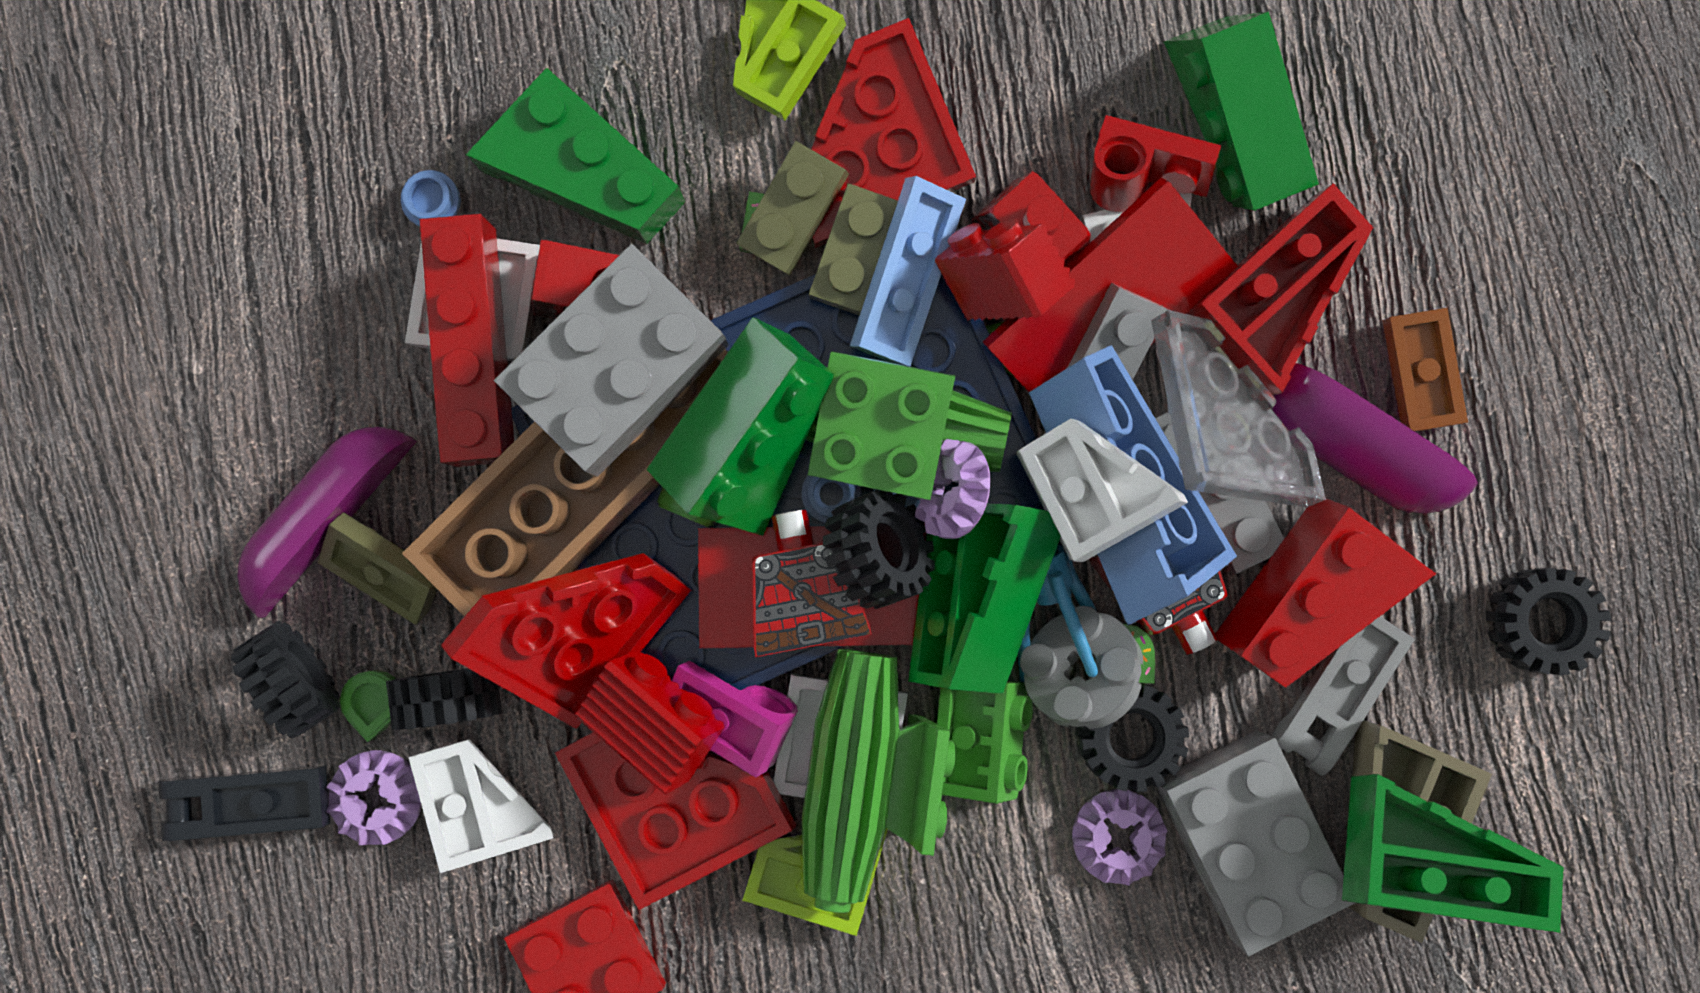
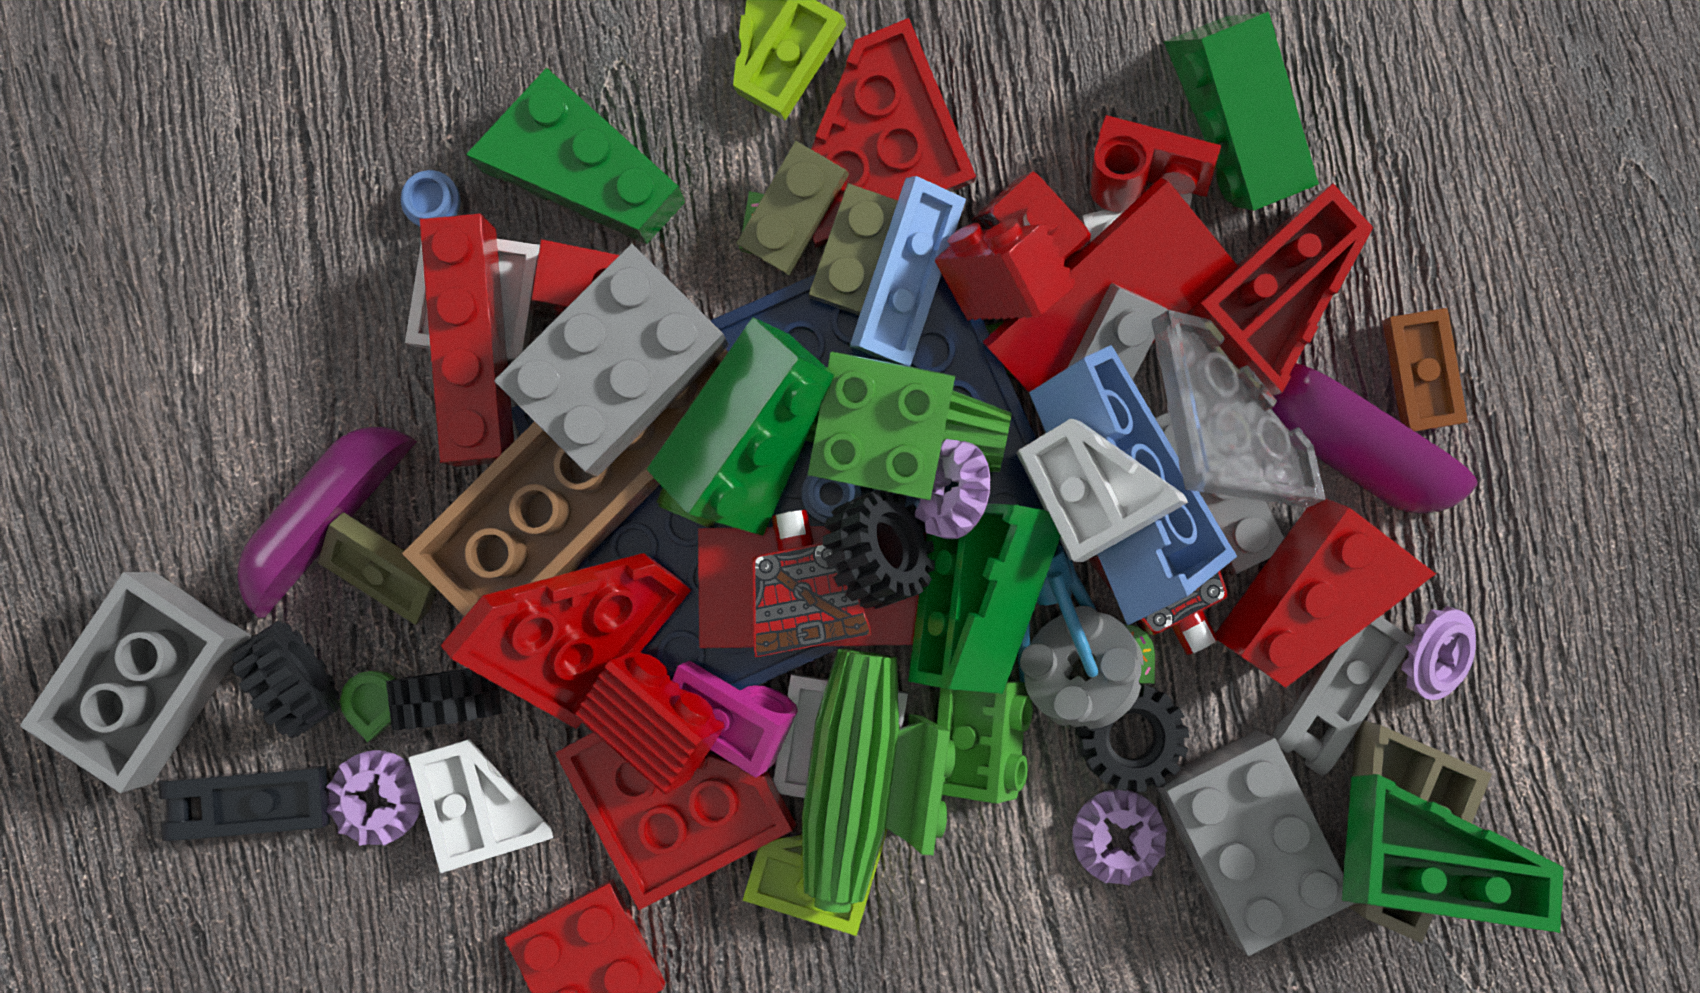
(134, 681): none -> light grey brick
(1446, 637): none -> lavender gear
(1581, 621): black tyre -> none

